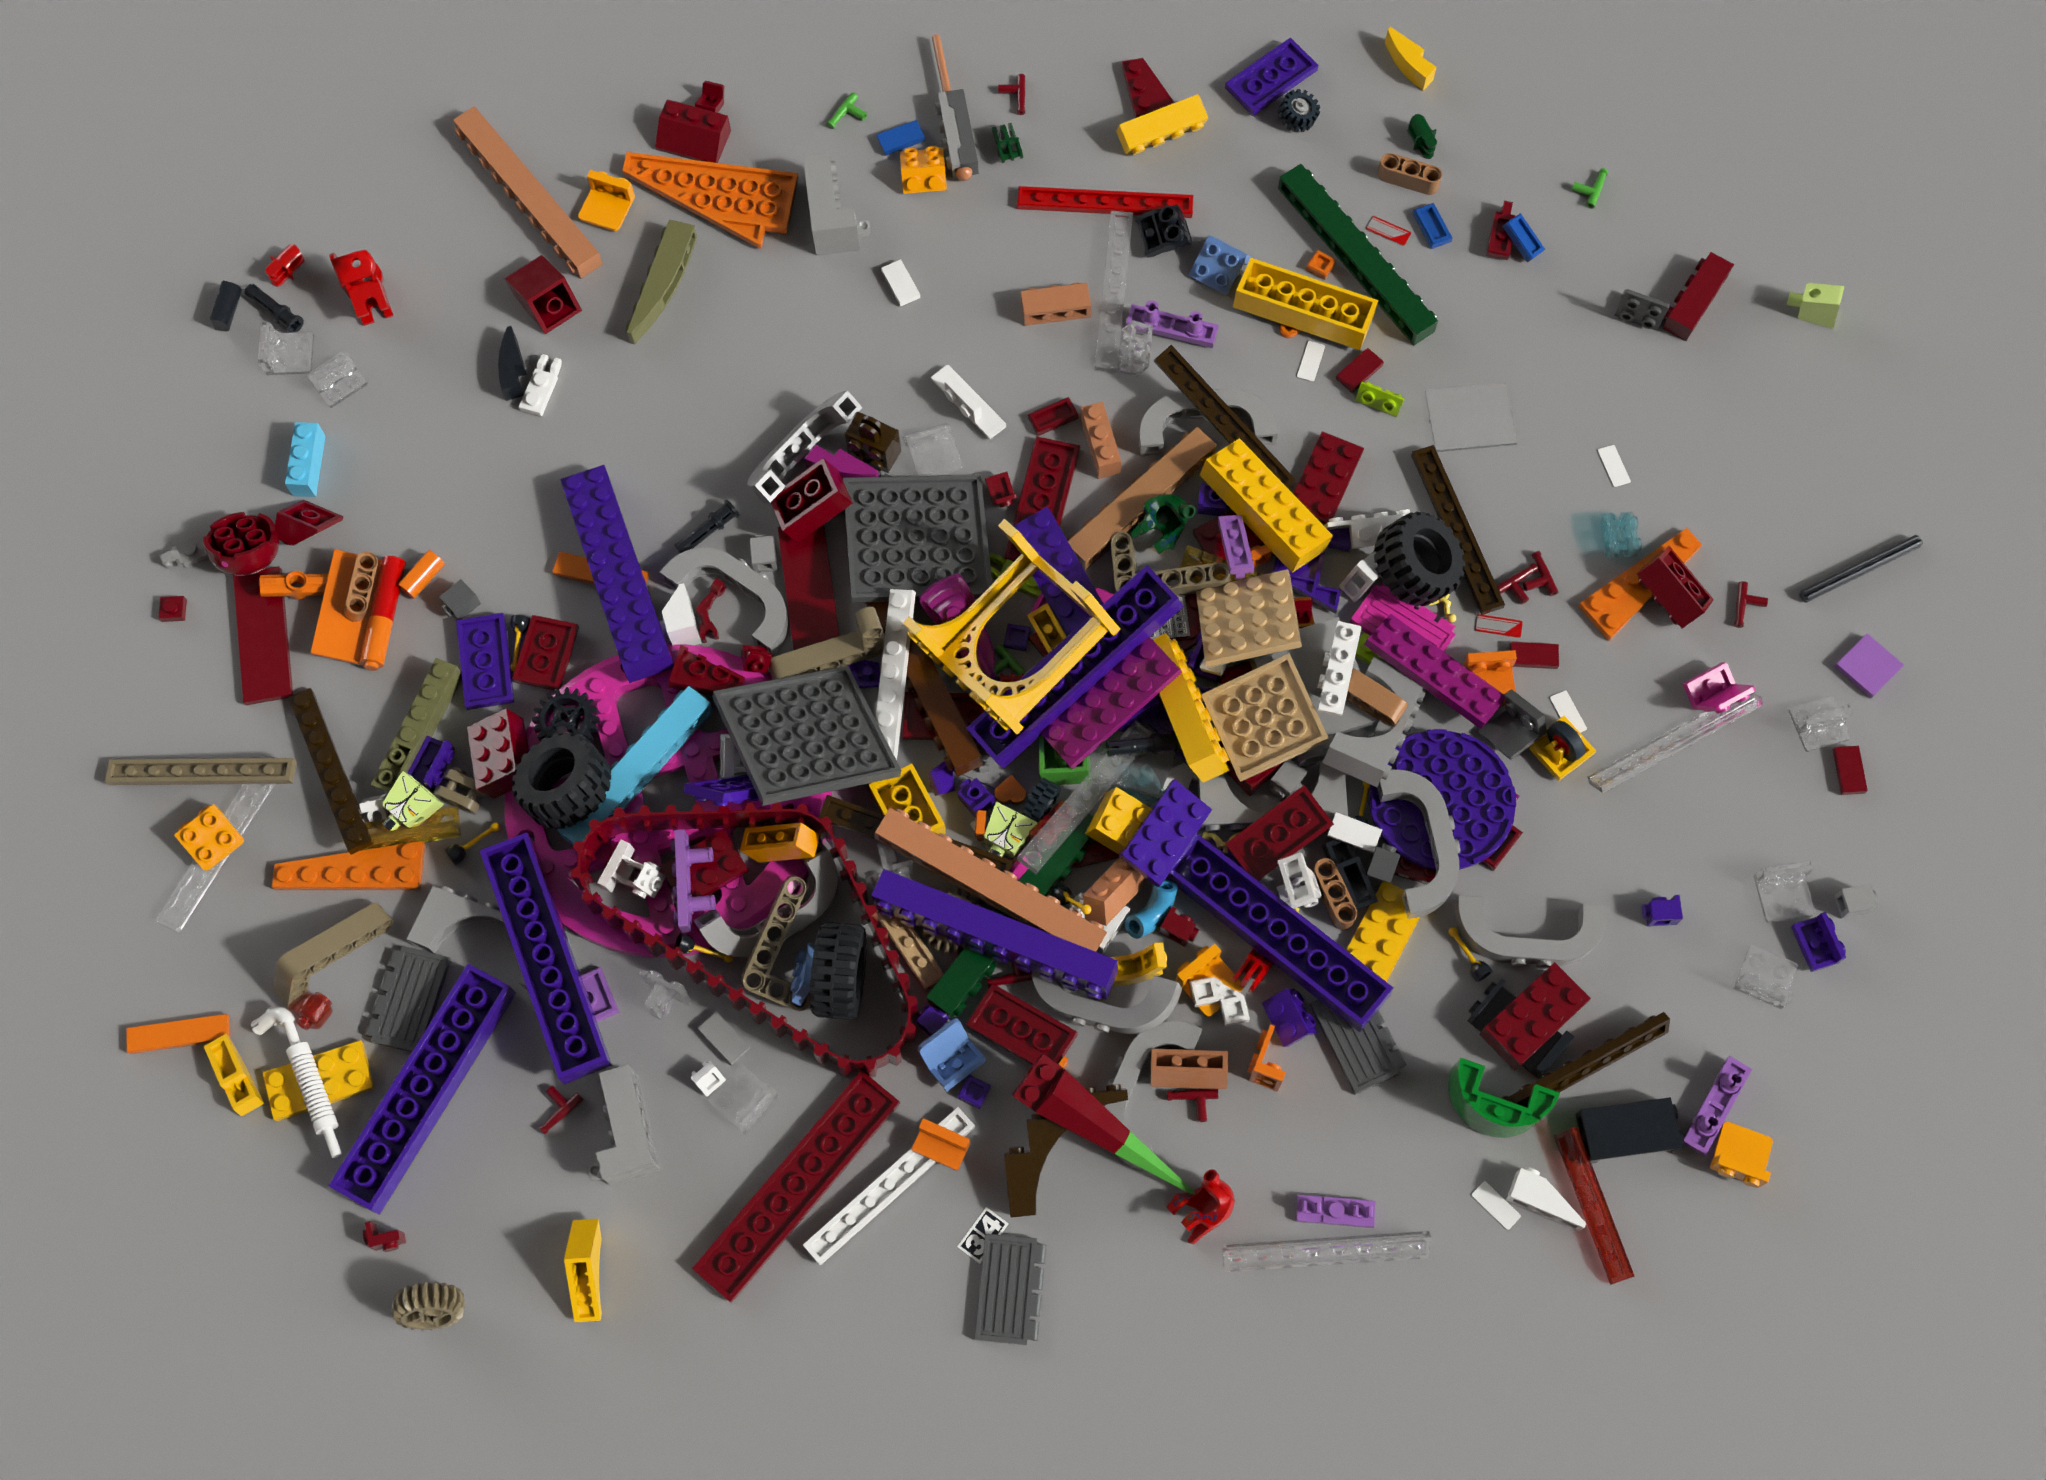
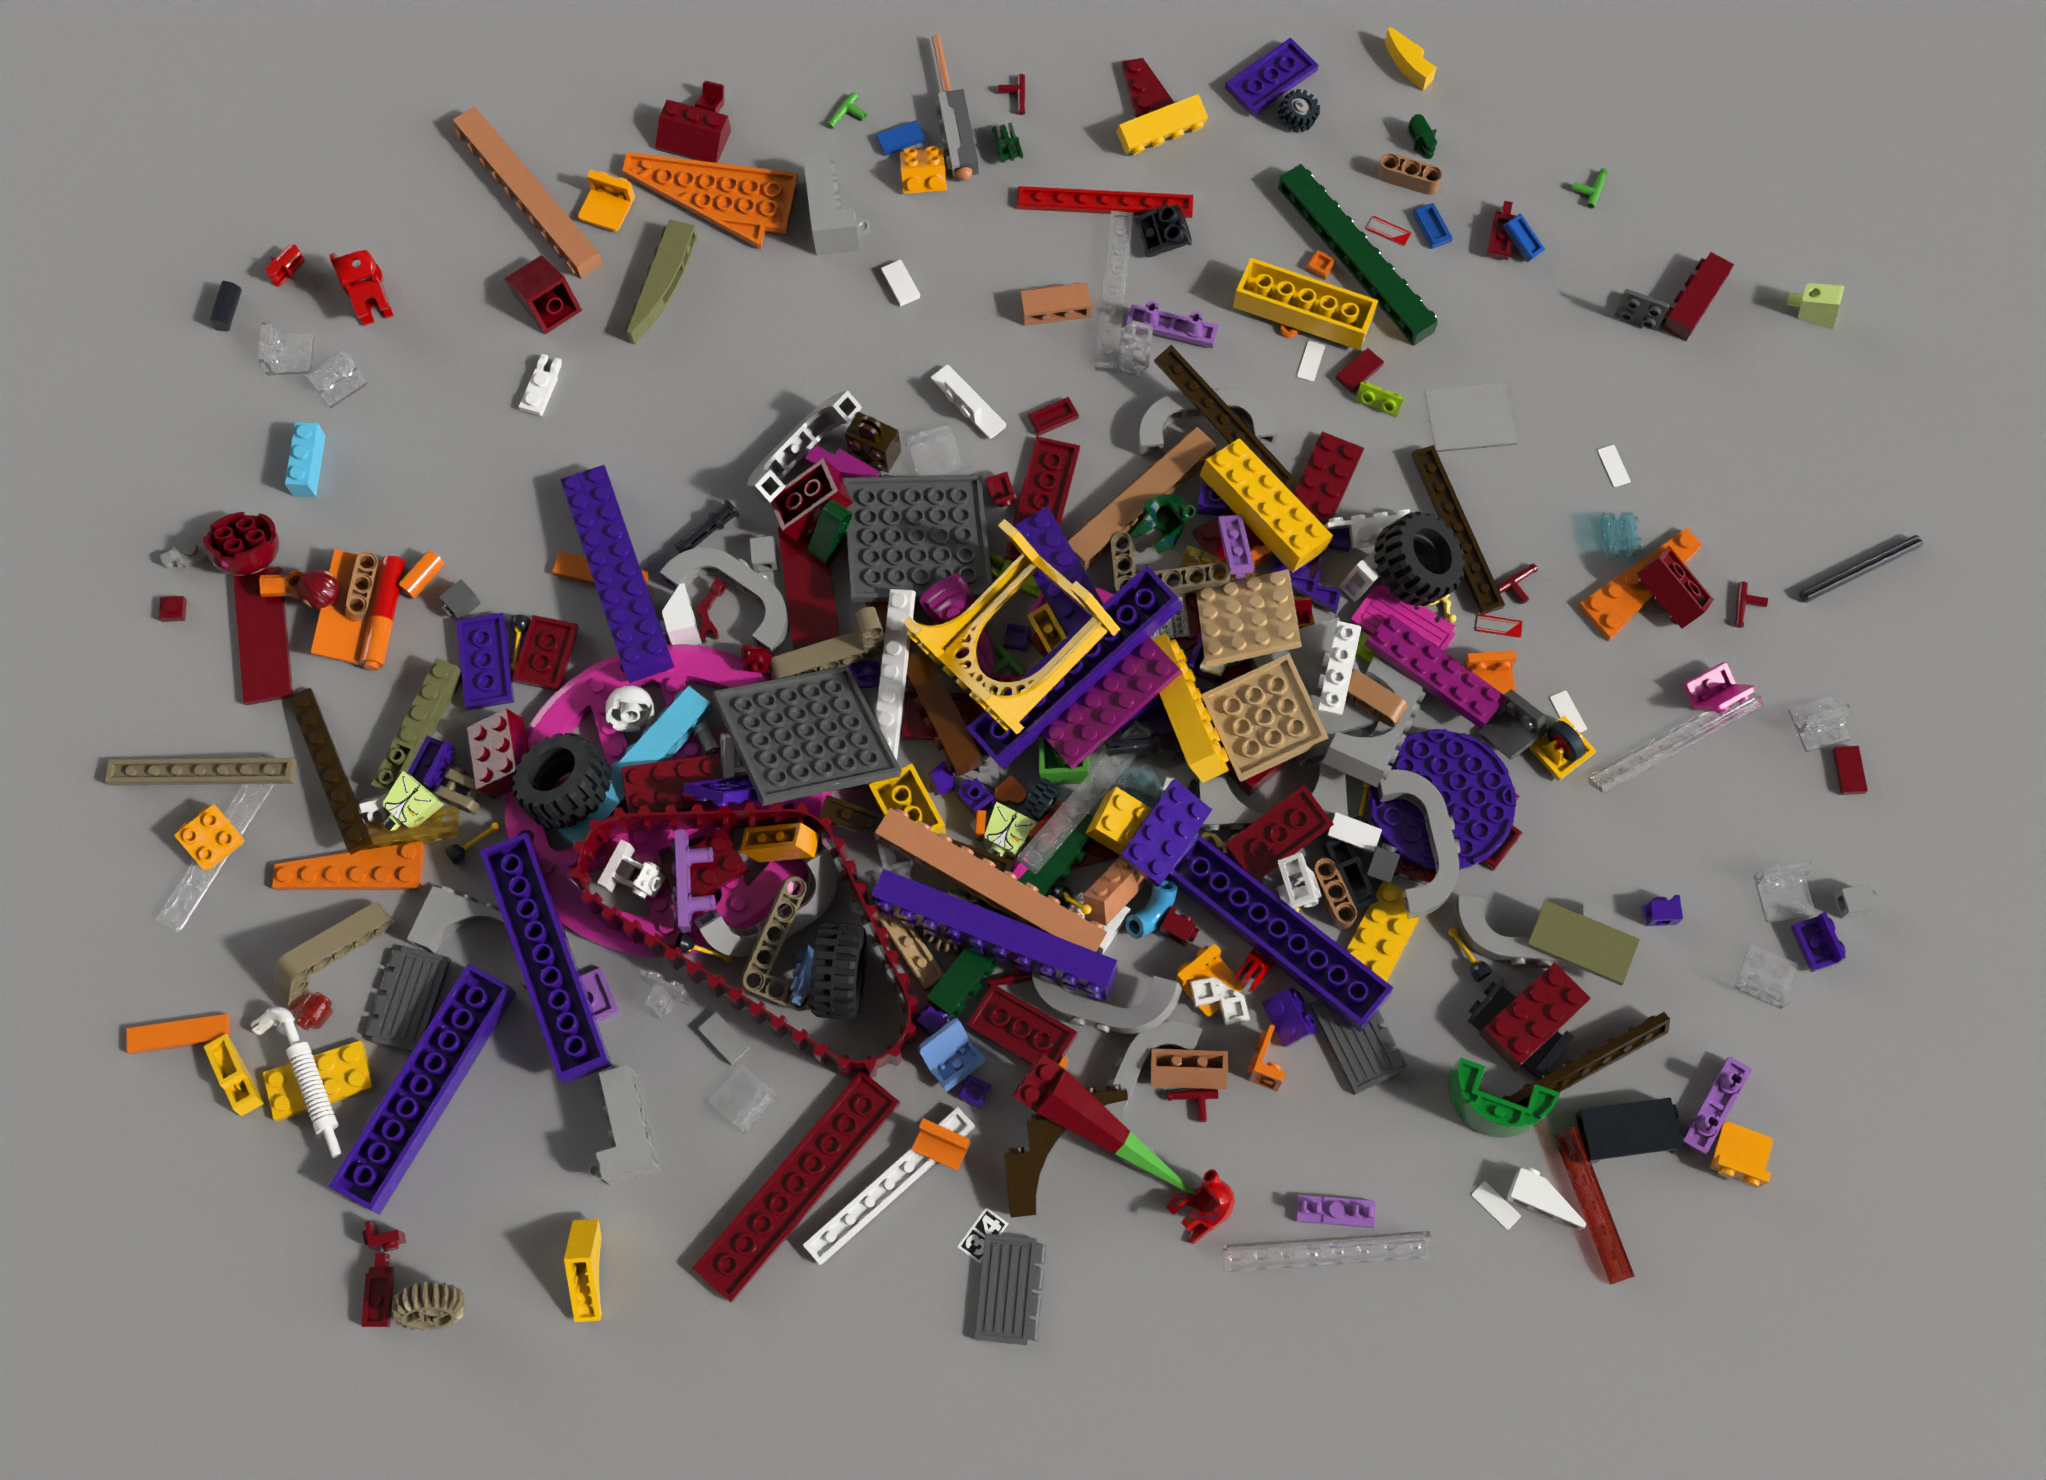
(280, 313): black pin -> none
(303, 521): dark red slope -> none
(318, 588): none -> dark red hair
(378, 1293): none -> dark red hinge
(510, 366): black slope -> none
(556, 705): black gear -> none
(564, 1107): dark red piece -> none
(629, 708): none -> white cylinder
(664, 782): none -> dark red plate
(701, 674): dark red wing -> none
(706, 738): none -> light grey pin
(708, 1078): white tile -> none
(829, 532): none -> dark green beam
(1100, 440): nougat brick -> none
(1140, 965): yellow arch -> none
(1218, 264): medium blue bracket -> none
(1287, 779): light grey brick -> none
(1536, 655): dark red tile -> none
(1545, 579): dark red piece -> none
(1583, 942): none -> olive tile
(1869, 665): medium lavender tile -> none

